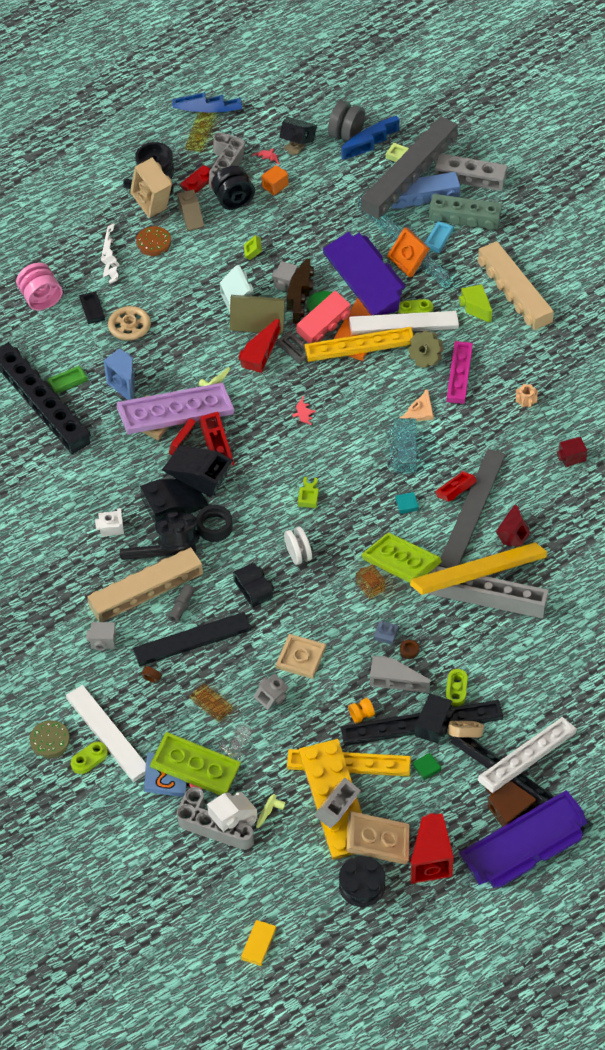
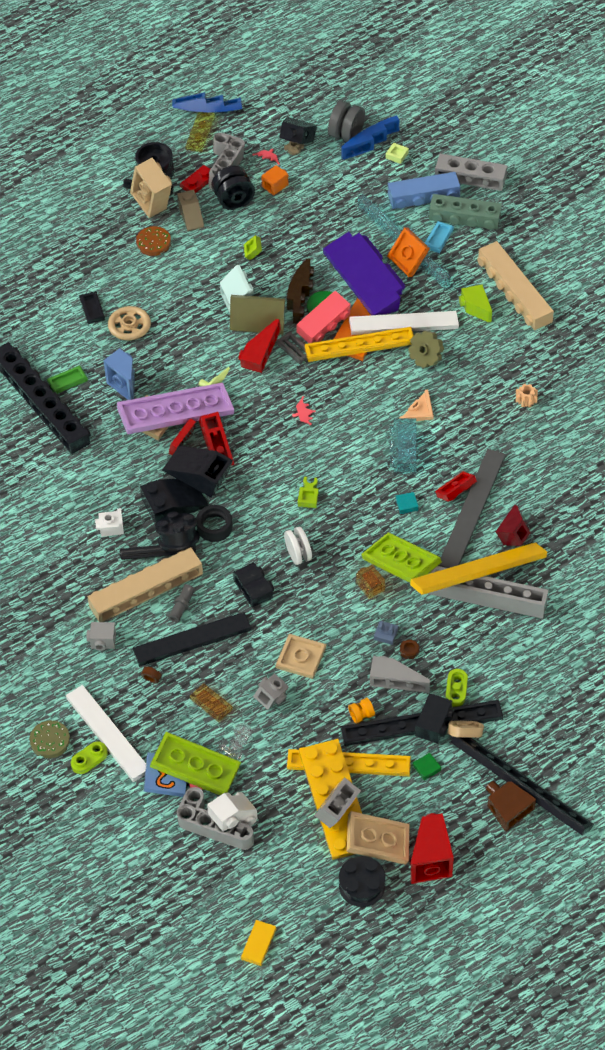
(39, 286): bright pink wheel -> none
(109, 259): white piece -> none
(272, 802): yellowish green bar -> none
(283, 275): light grey brick -> none
(409, 167): dark grey brick -> none
(415, 306): lime plate -> none
(459, 372): dark pink plate -> none
(526, 841): dark purple slope -> none
(527, 754): white tile -> none
(572, 451): dark red brick -> none

